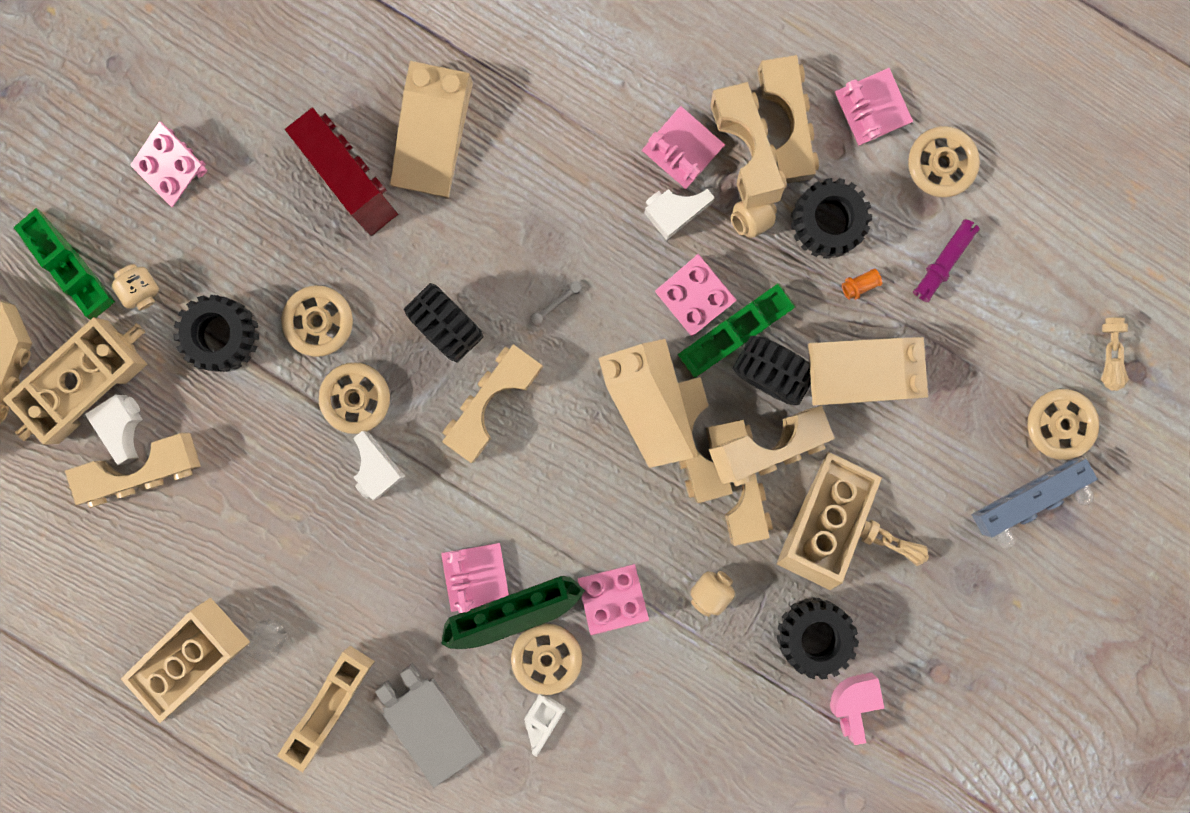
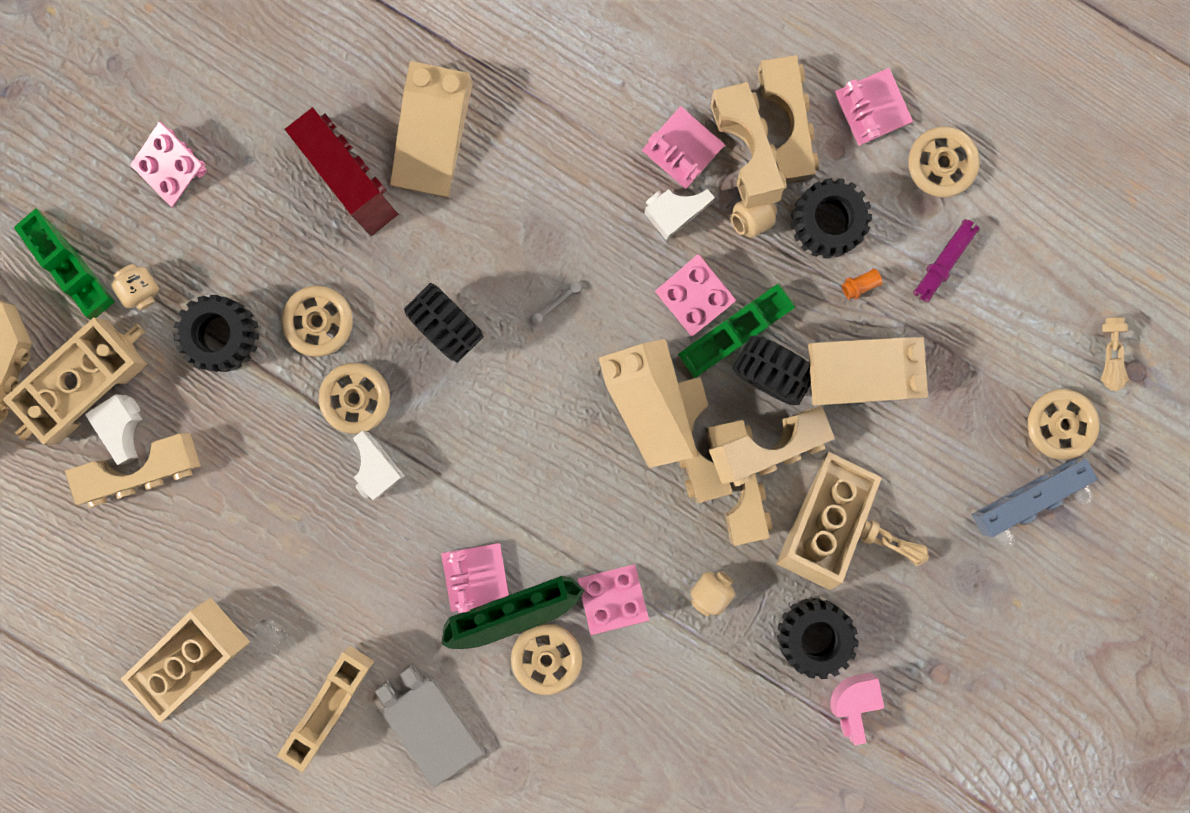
(469, 434): tan arch -> none
(542, 720): white tile -> none

